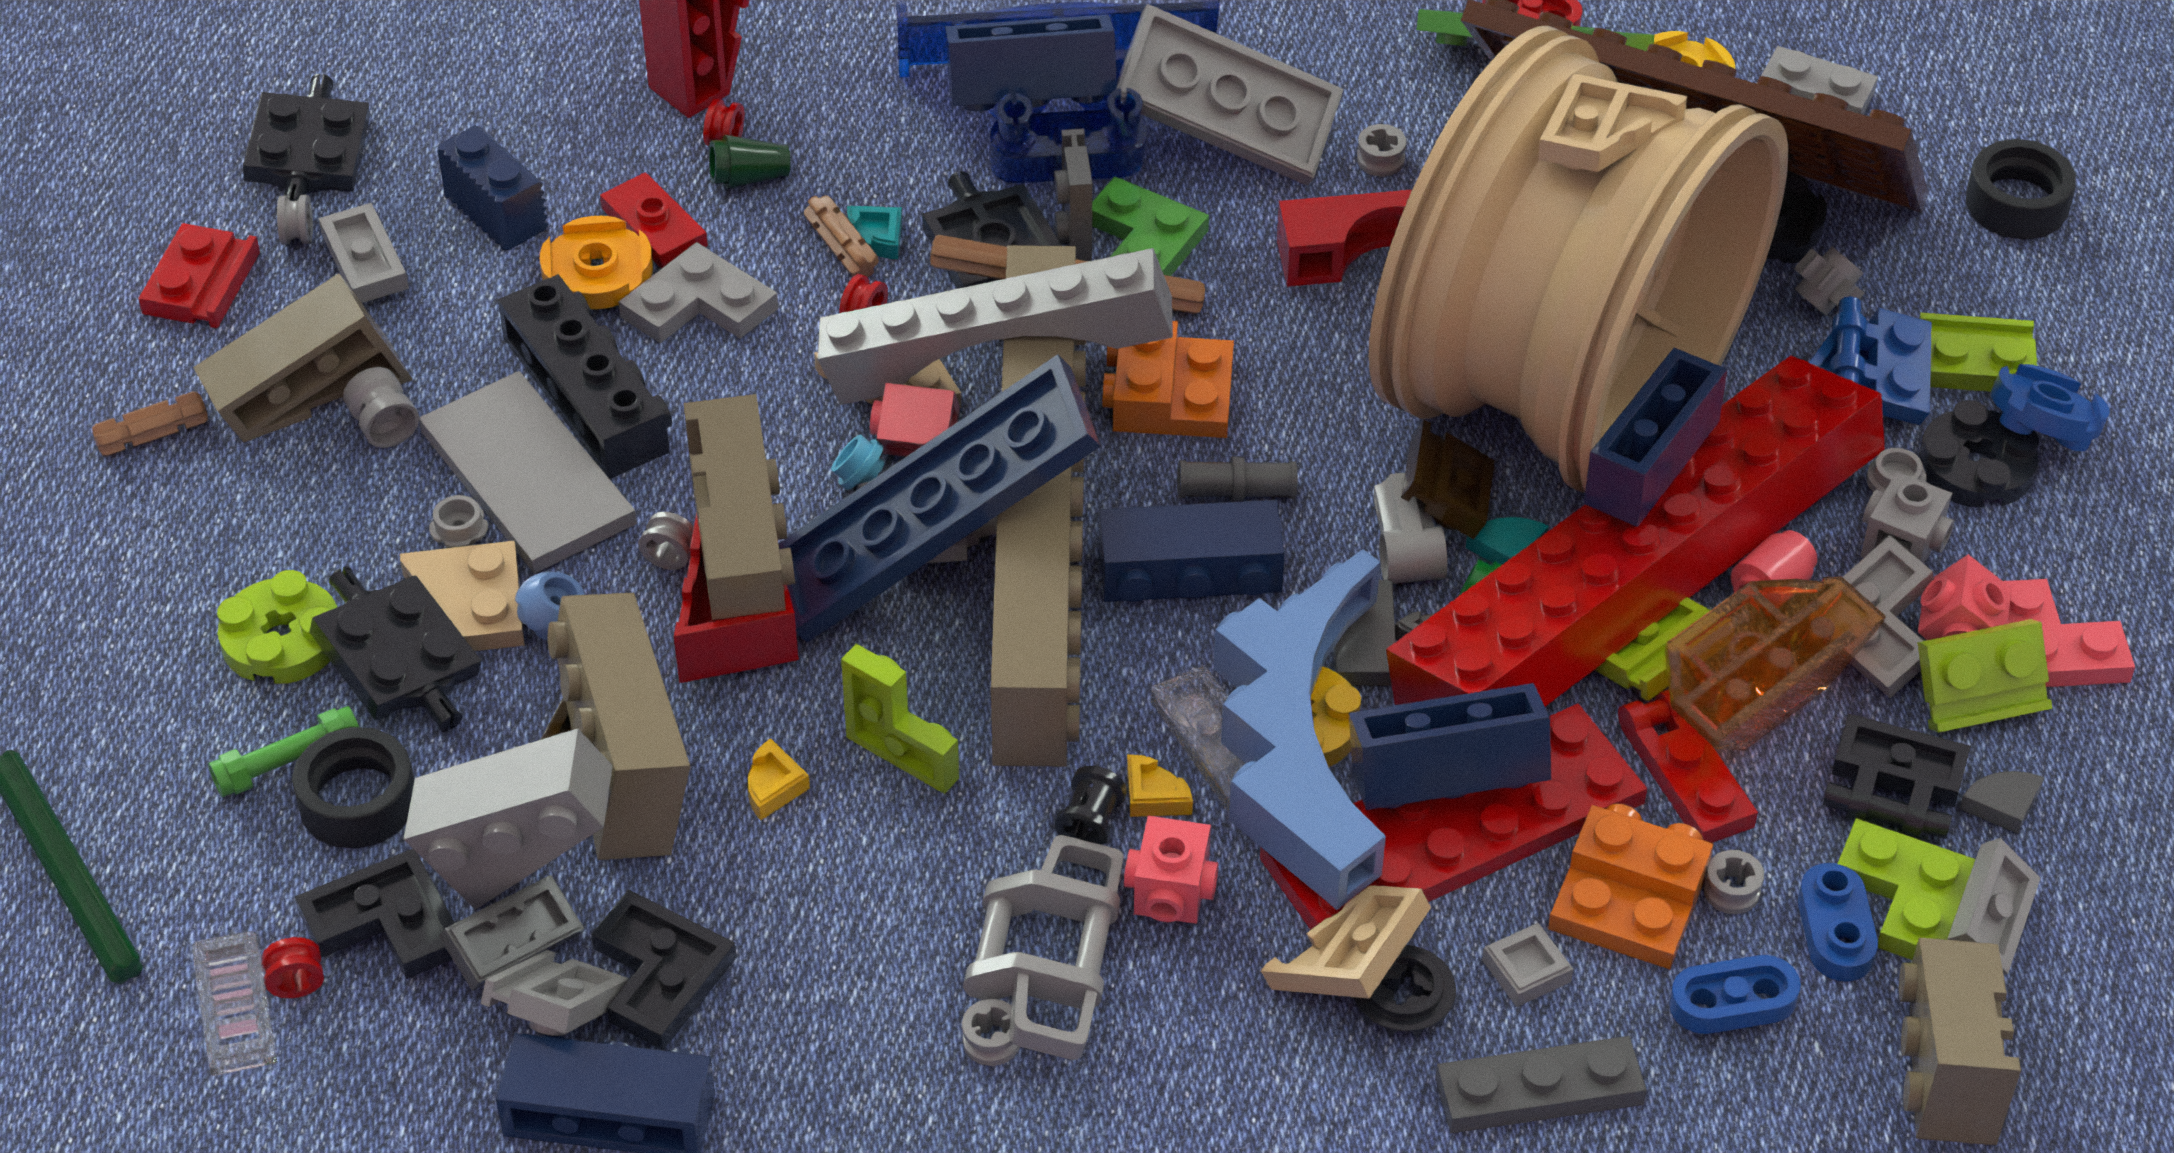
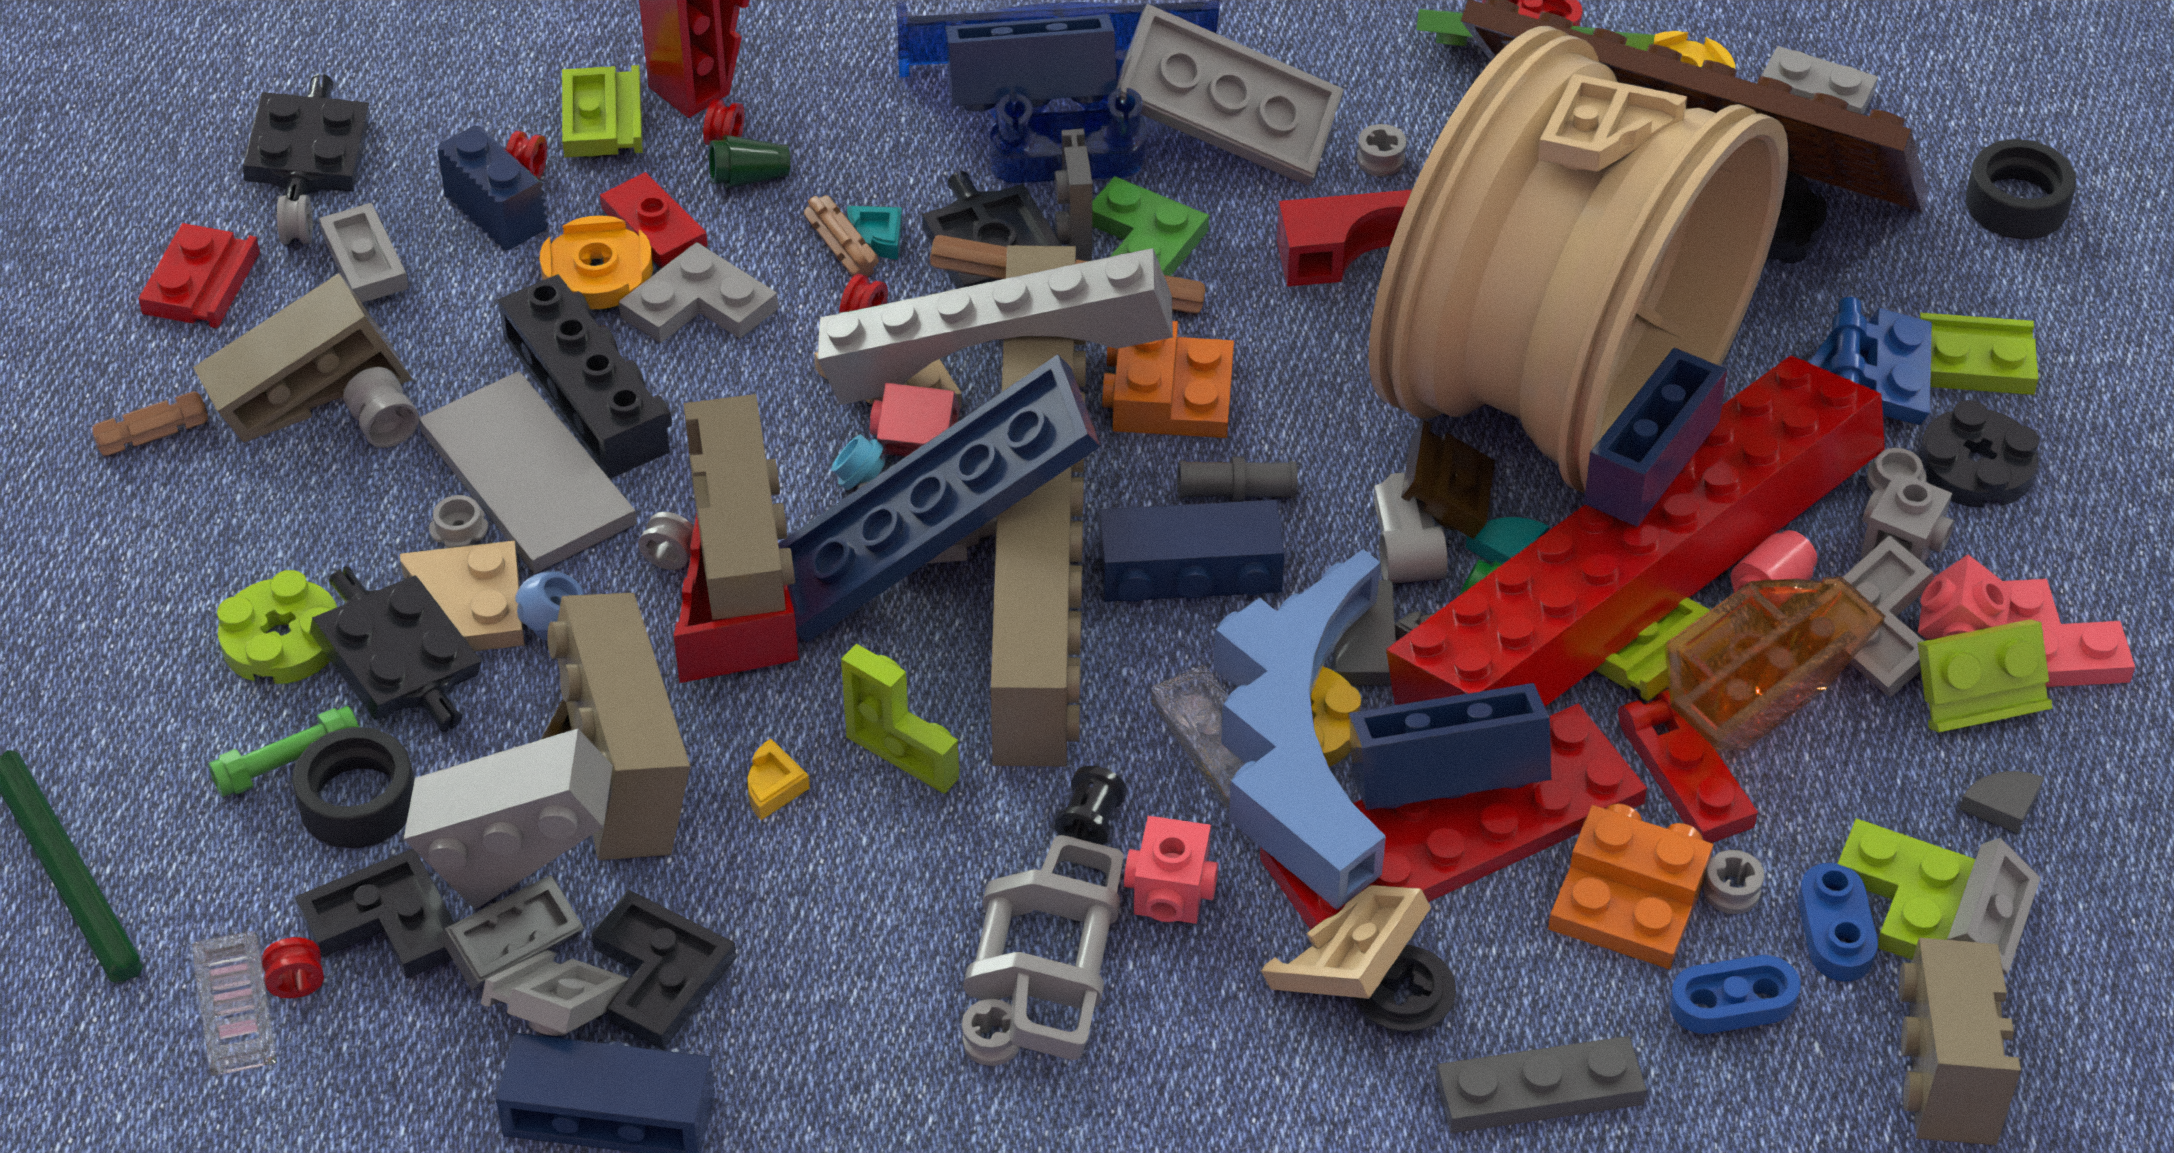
(529, 152): none -> red bush
(601, 111): none -> lime plate
(1155, 789): yellow tile -> none
(1527, 964): light grey tile -> none
(1827, 279): light grey gear -> none
(1900, 762): black plate -> none
(2048, 404): blue plate -> none

